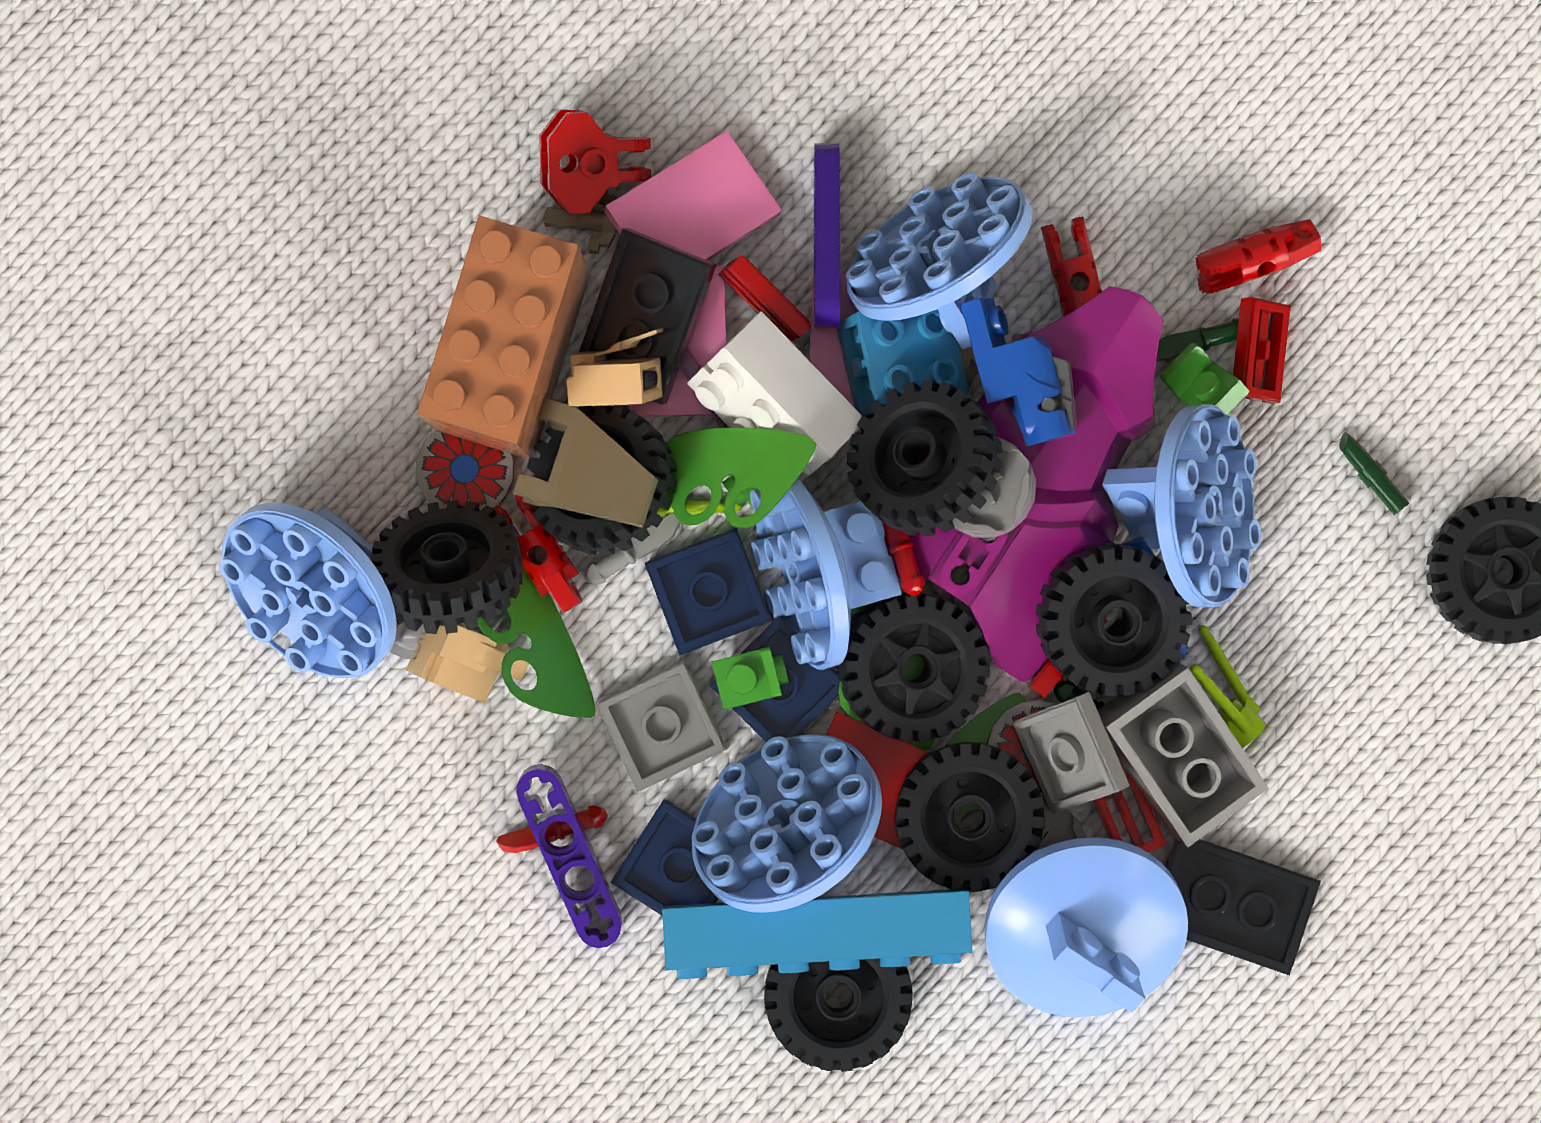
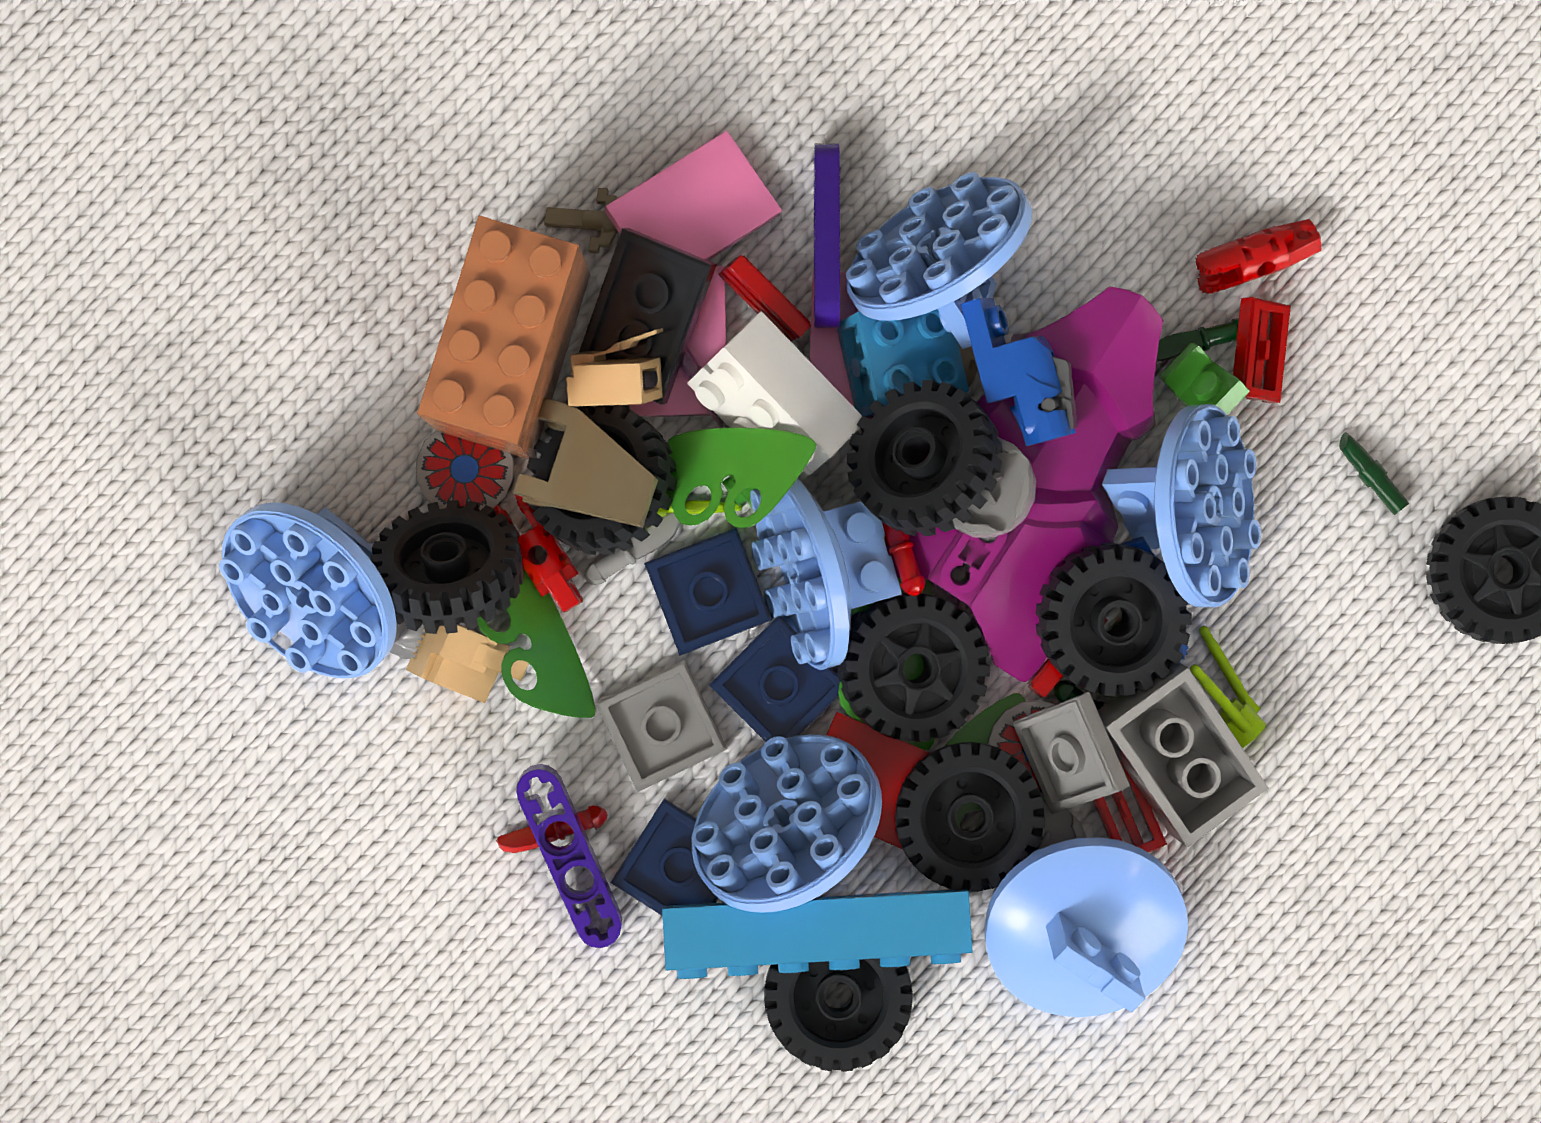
(590, 159): red hinge -> none
(749, 677): bright green bracket -> none
(1080, 266): red hinge -> none
(1242, 903): black tile -> none

